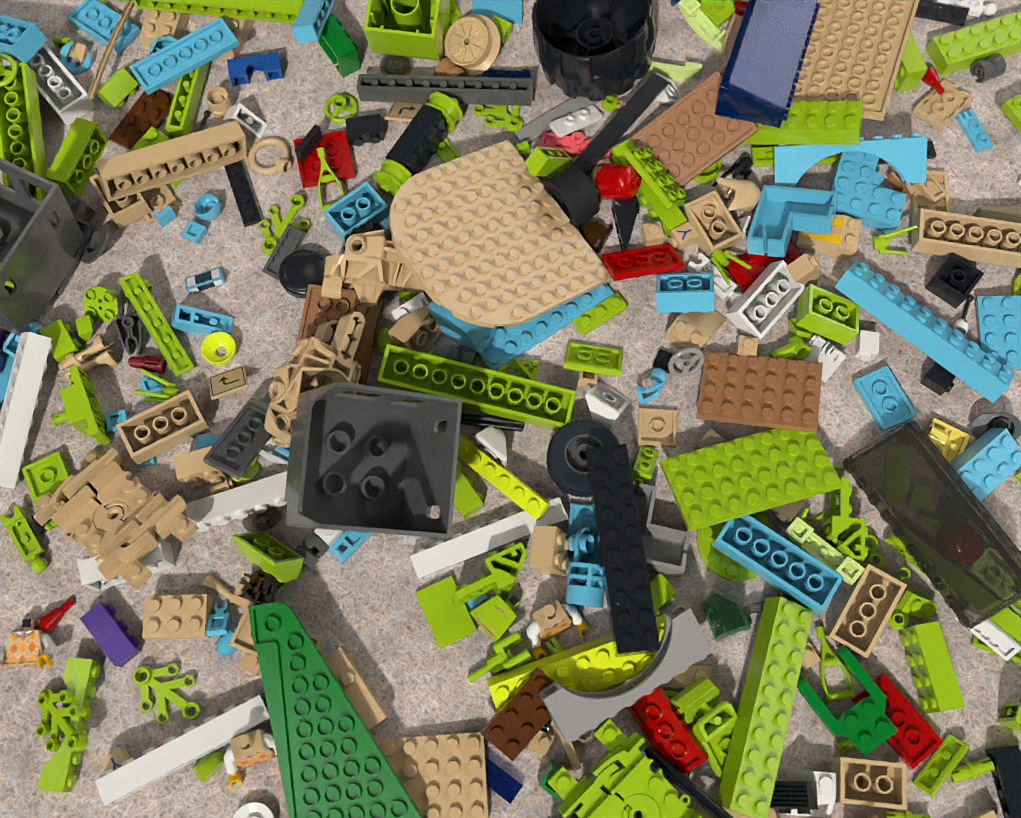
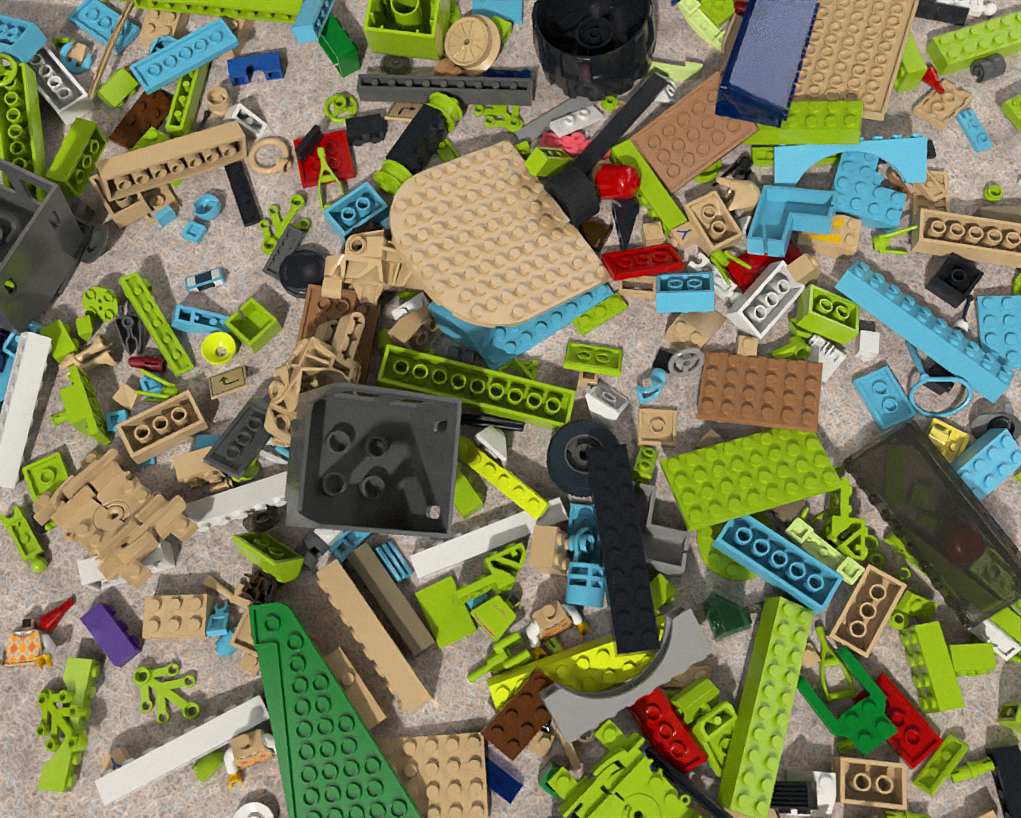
(126, 397): none -> tan slope
(257, 327): none -> lime piece
(376, 639): none -> tan brick
(390, 599): none -> dark tan brick
(396, 561): none -> medium azure tile
(648, 293): none -> tan piece
(656, 177): lime tile -> none
(924, 378): none -> medium azure piece
(972, 659): none -> lime brick
(993, 189): none -> lime plate

